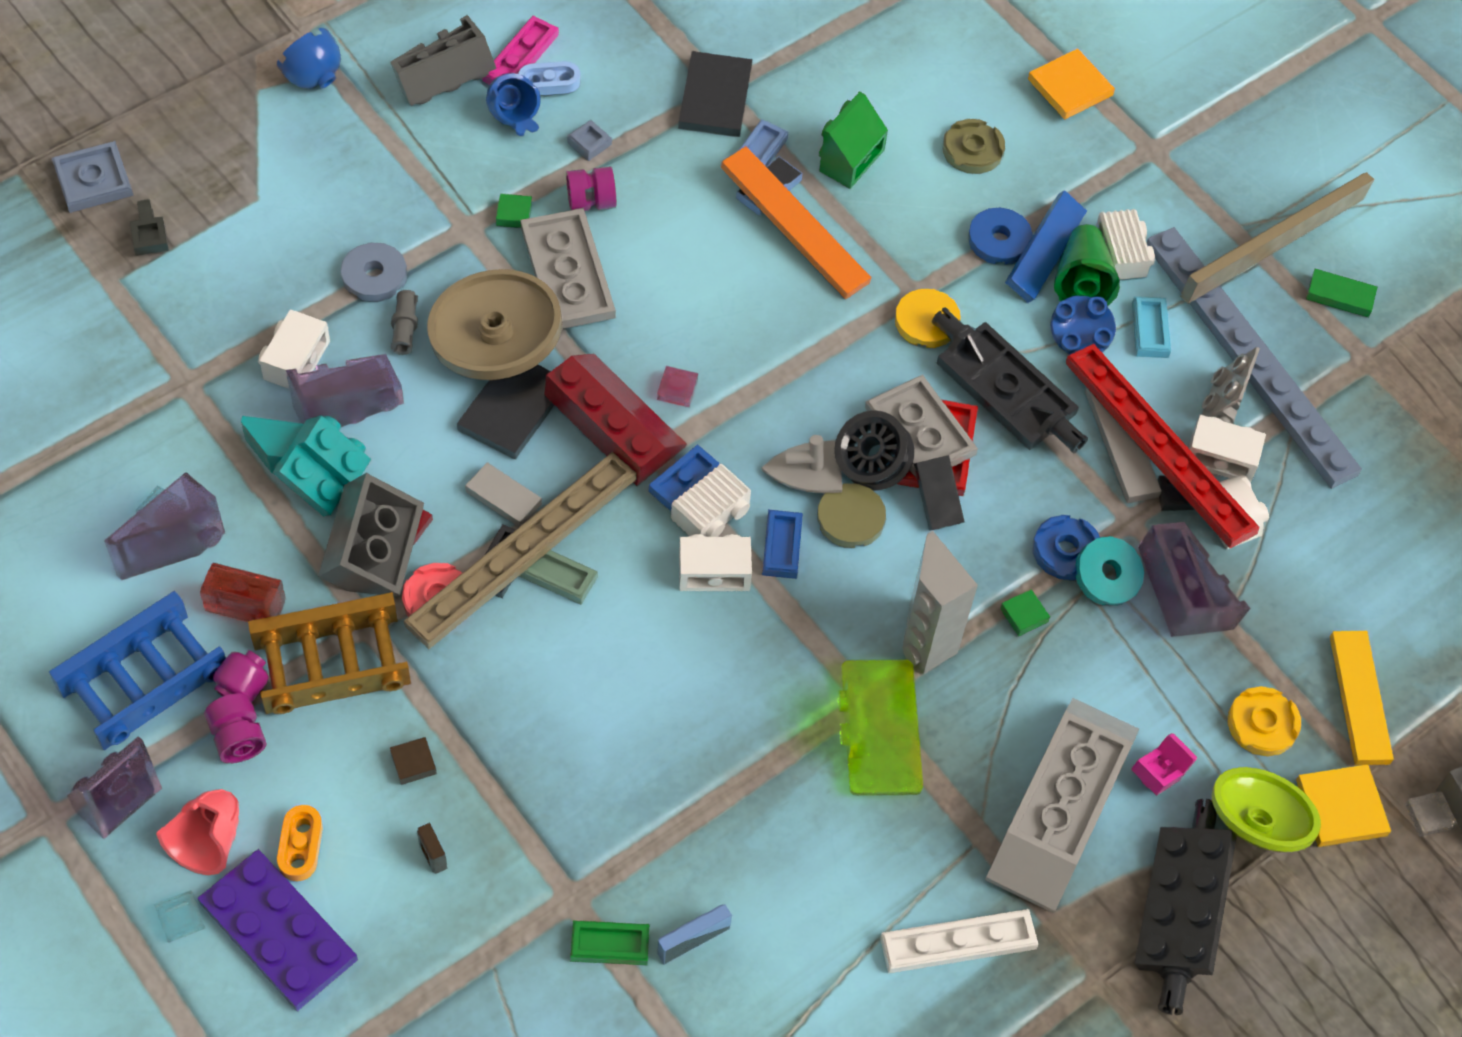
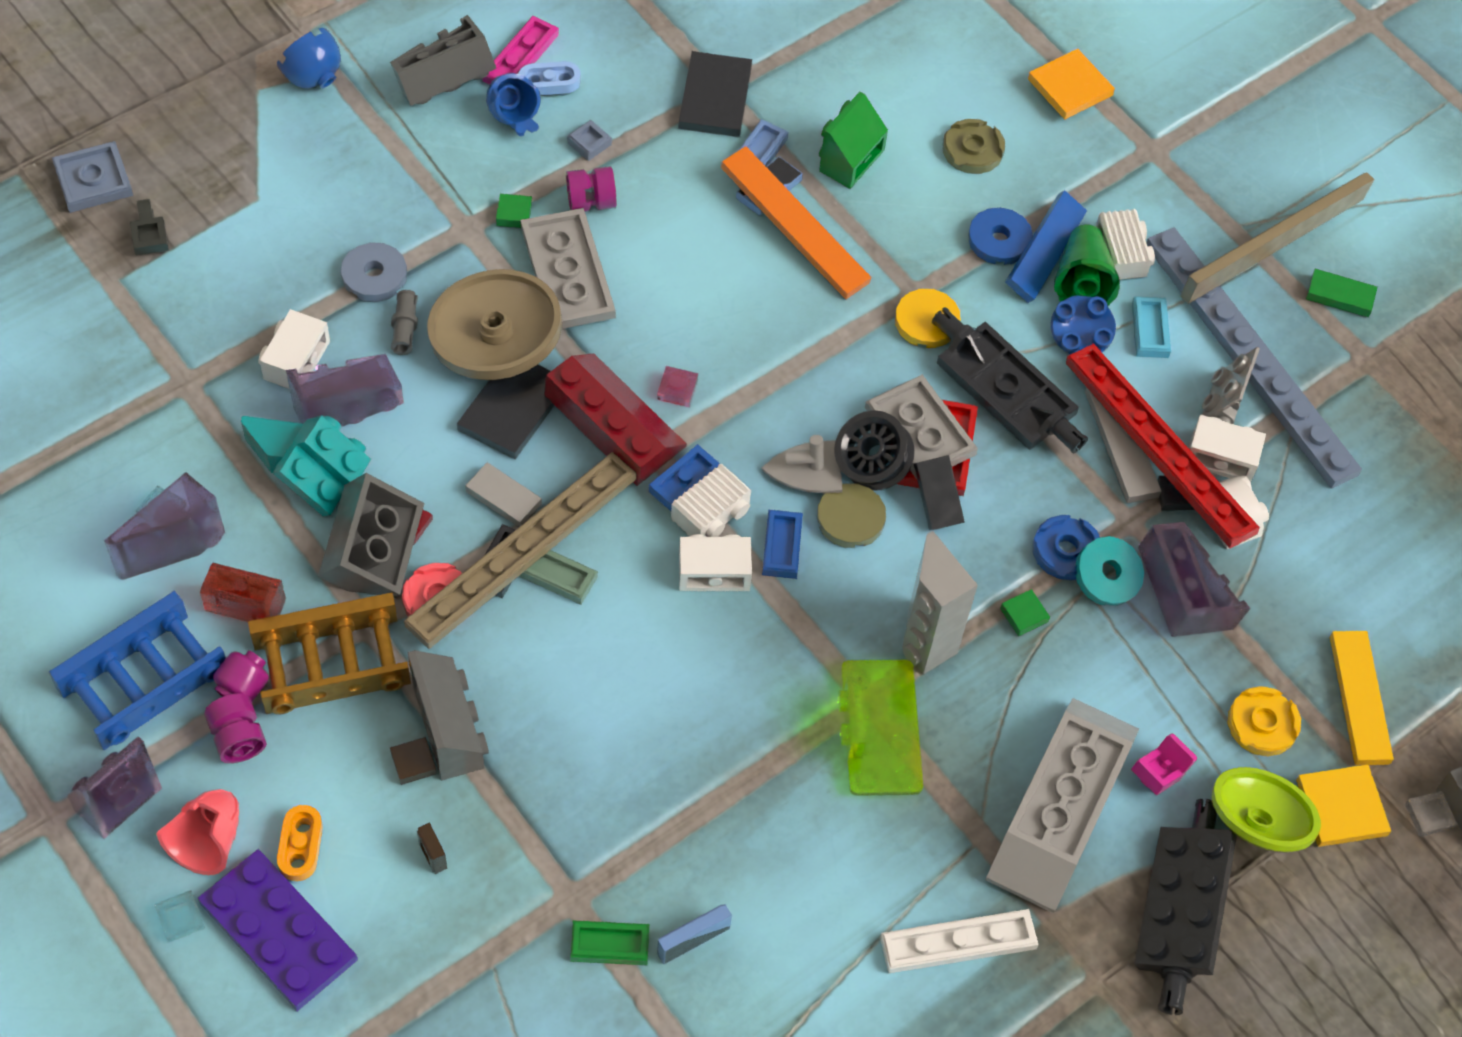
(447, 714): none -> dark grey slope

